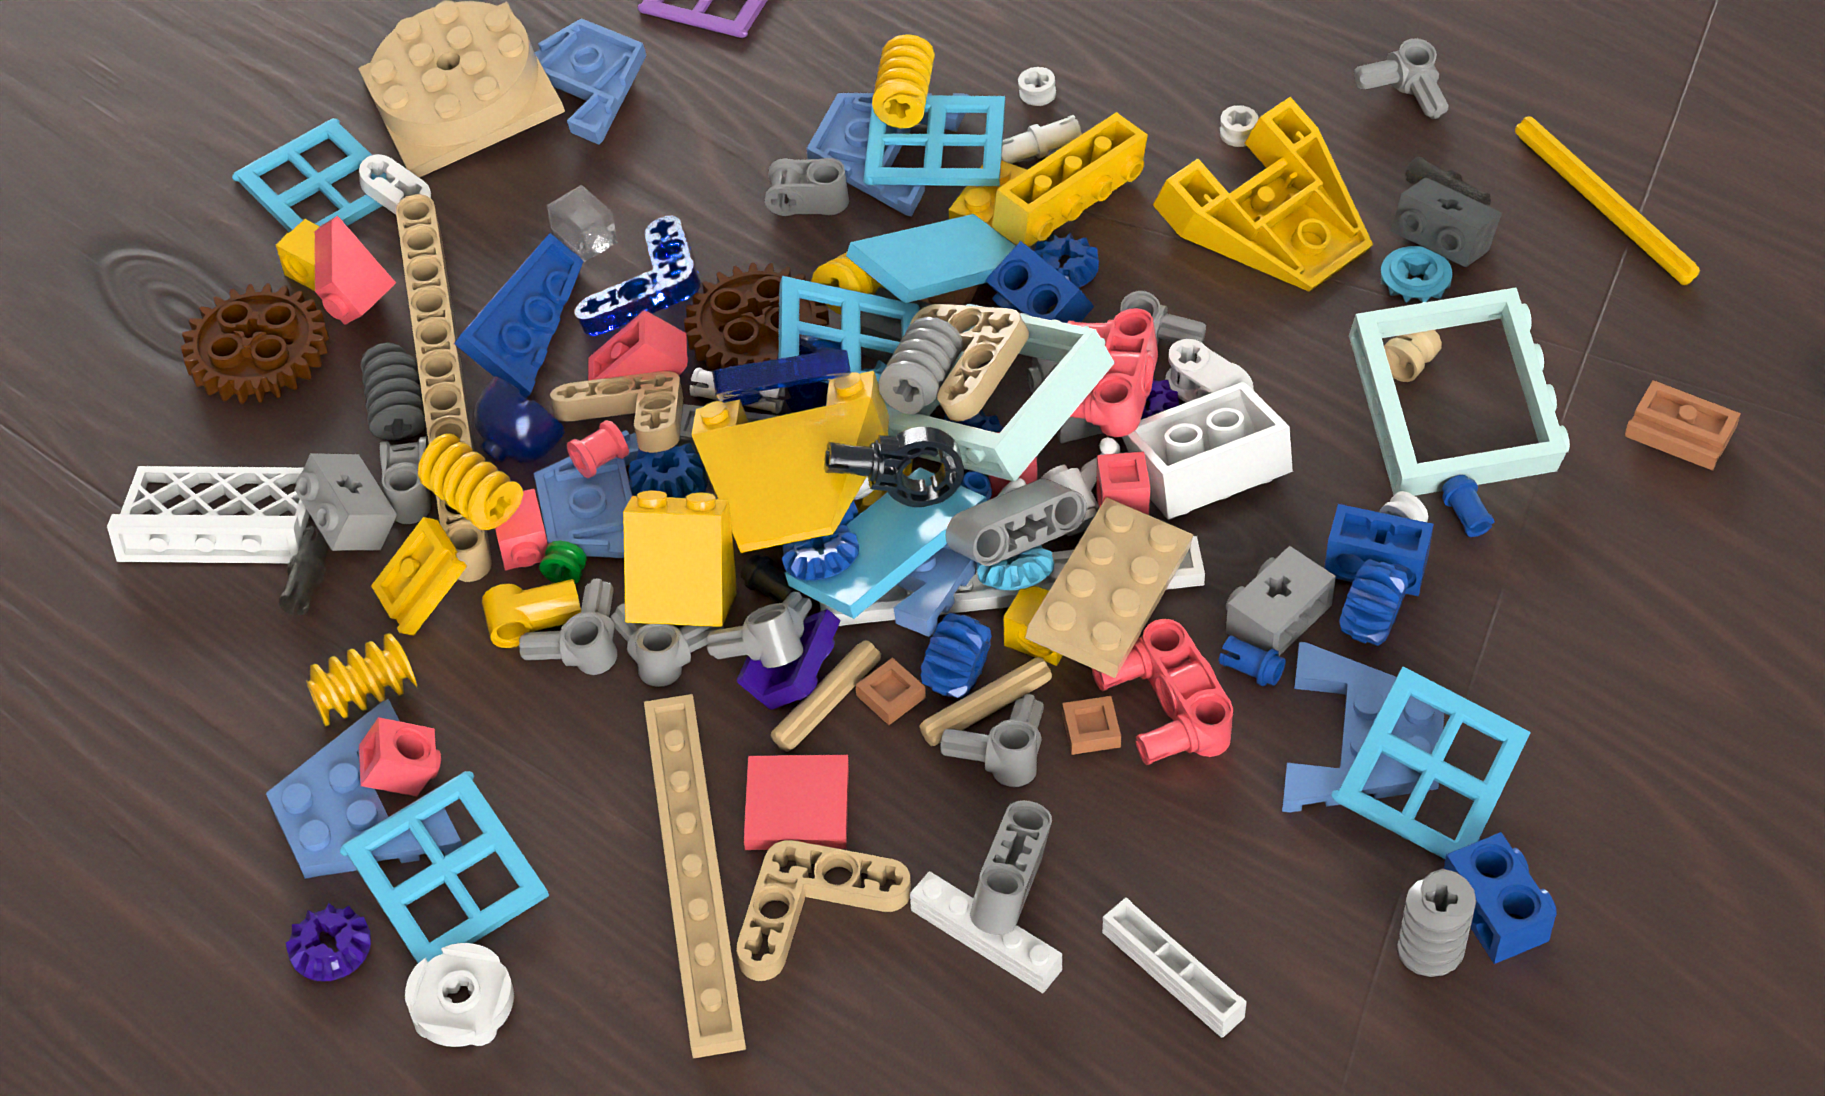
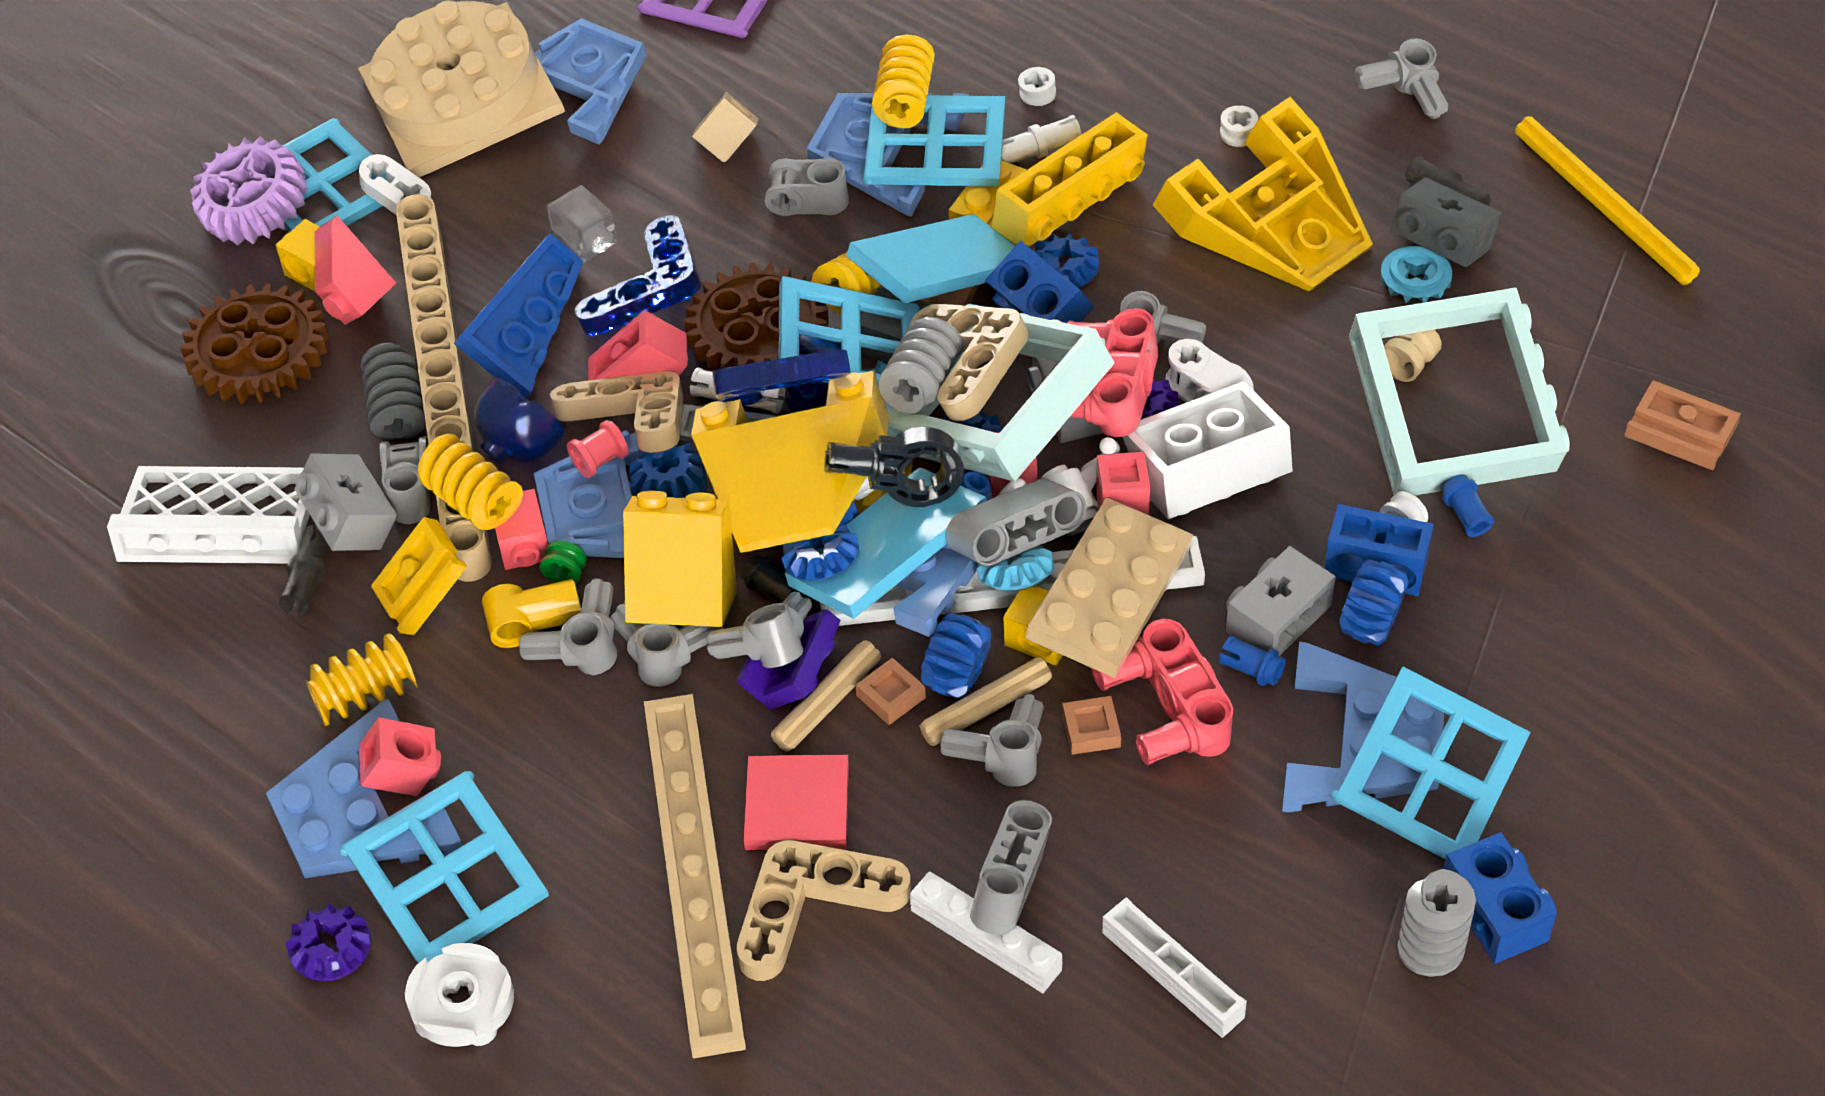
(253, 198): none -> lavender gear
(725, 127): none -> tan panel

